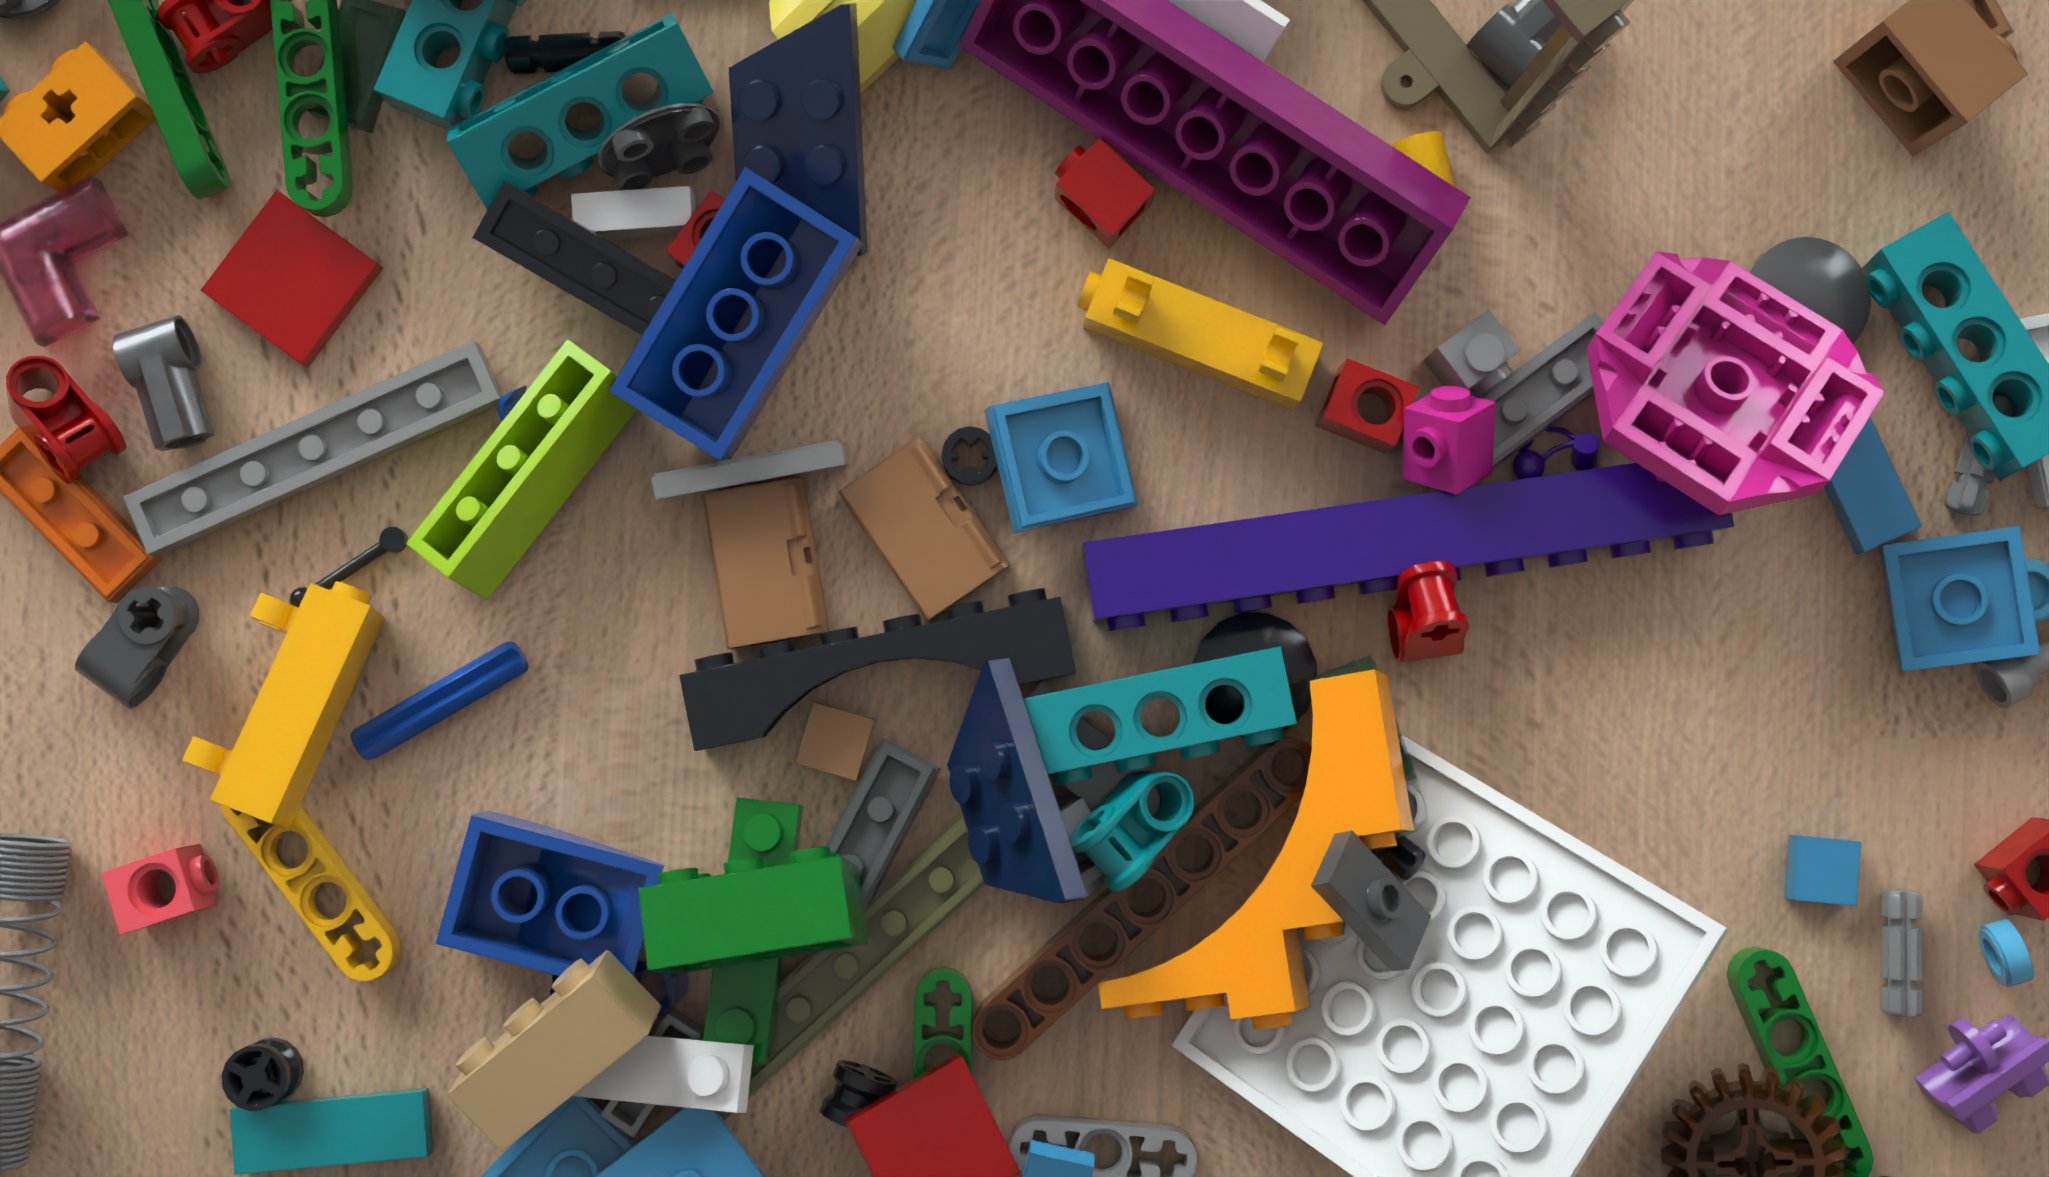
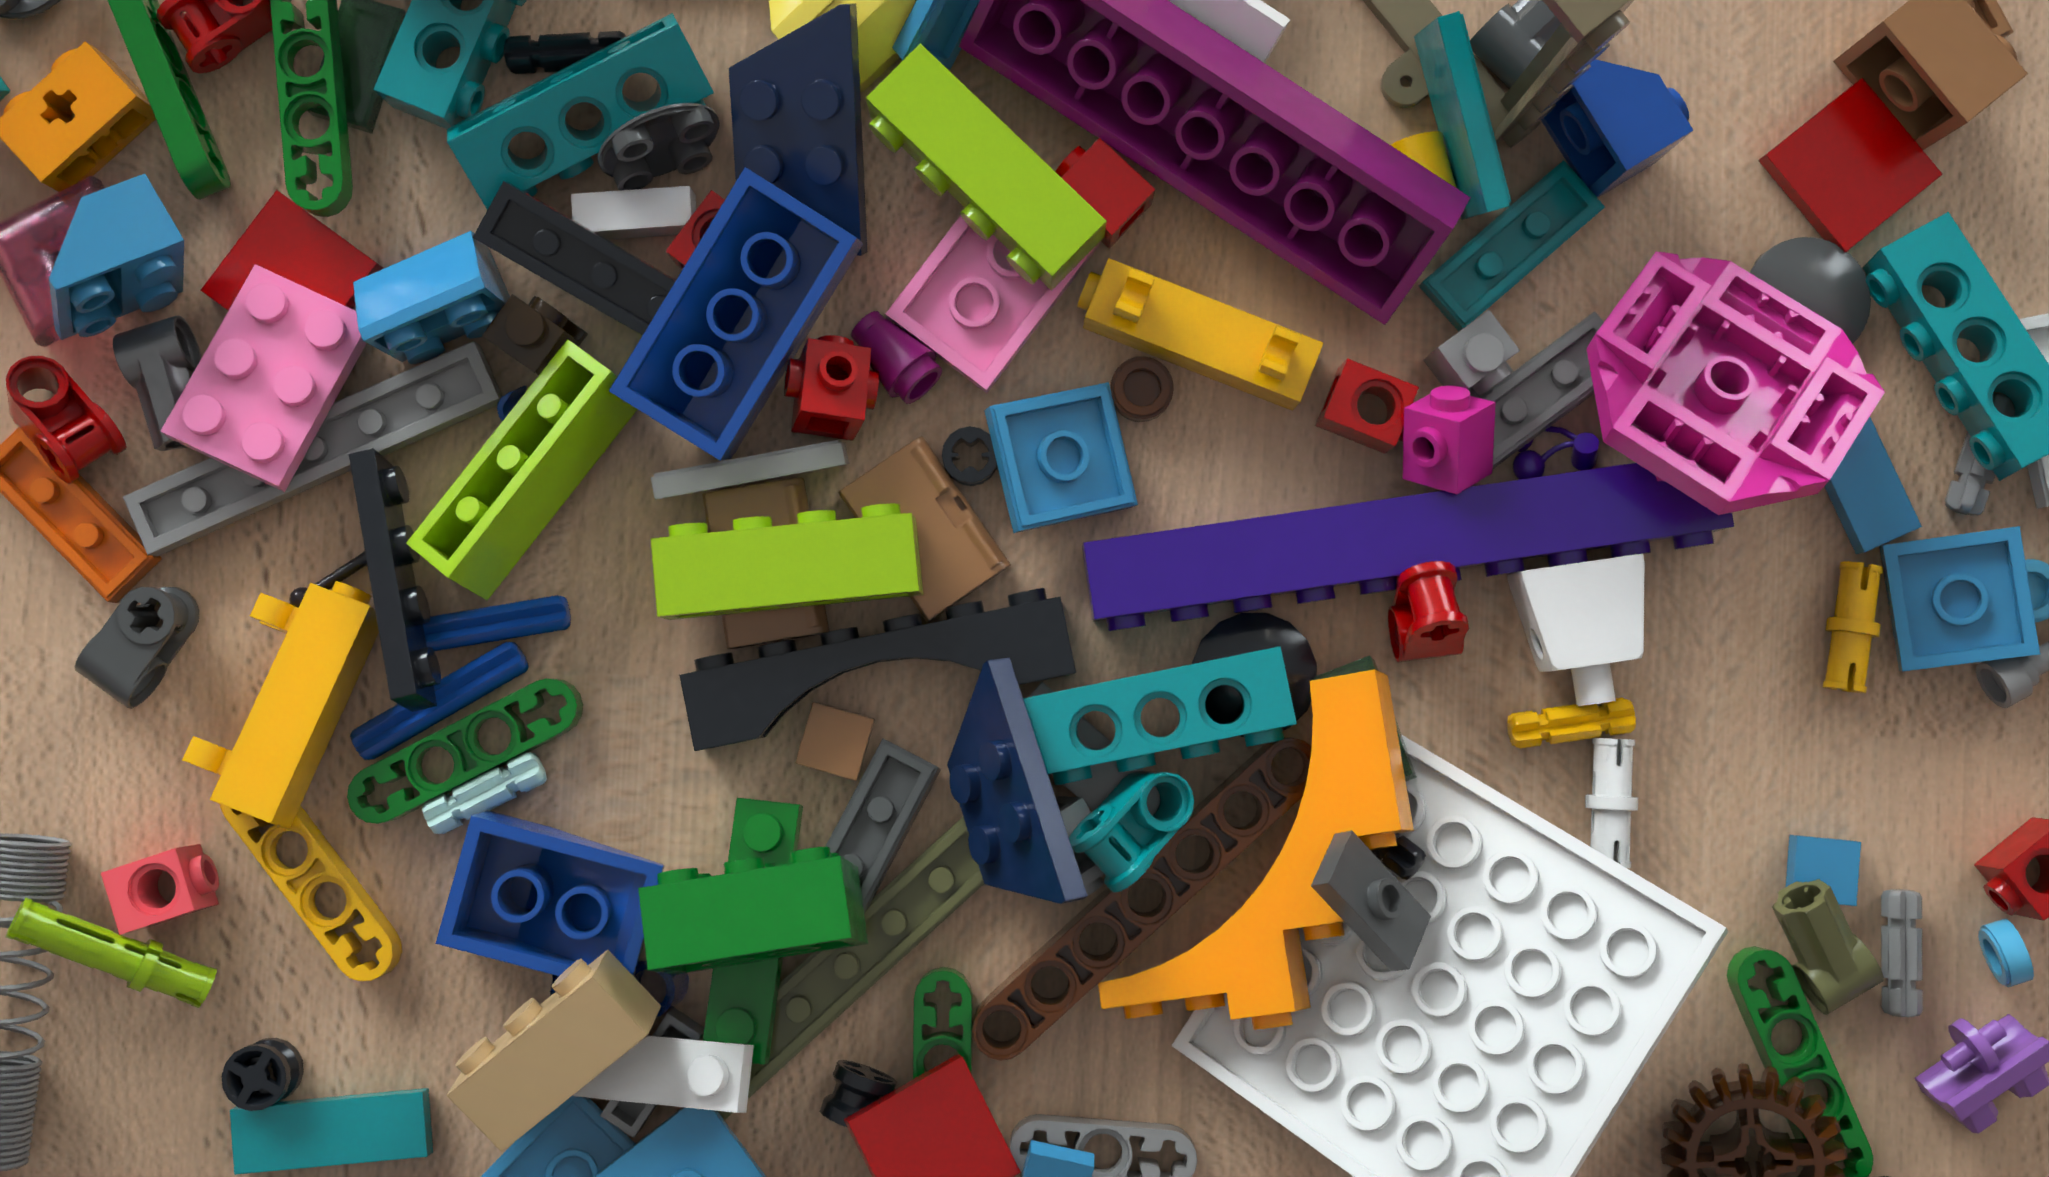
(113, 953): none -> lime pin
(116, 259): none -> dark azure slope
(267, 378): none -> bright pink plate
(398, 602): none -> black plate
(430, 300): none -> dark azure slope
(463, 744): none -> green beam
(484, 793): none -> light aqua axle
(497, 623): none -> blue axle
(532, 332): none -> dark brown brick
(786, 564): none -> lime brick
(831, 387): none -> red brick
(903, 362): none -> magenta cone
(974, 304): none -> bright pink plate
(984, 168): none -> lime brick
(1141, 389): none -> reddish brown tile
(1462, 113): none -> teal tile
(1511, 246): none -> teal tile
(1570, 723): none -> yellow axle
(1583, 619): none -> white torso
(1612, 798): none -> white pin
(1616, 124): none -> blue slope
(1831, 959): none -> olive piece
(1850, 166): none -> red tile
(1852, 627): none -> yellow pin

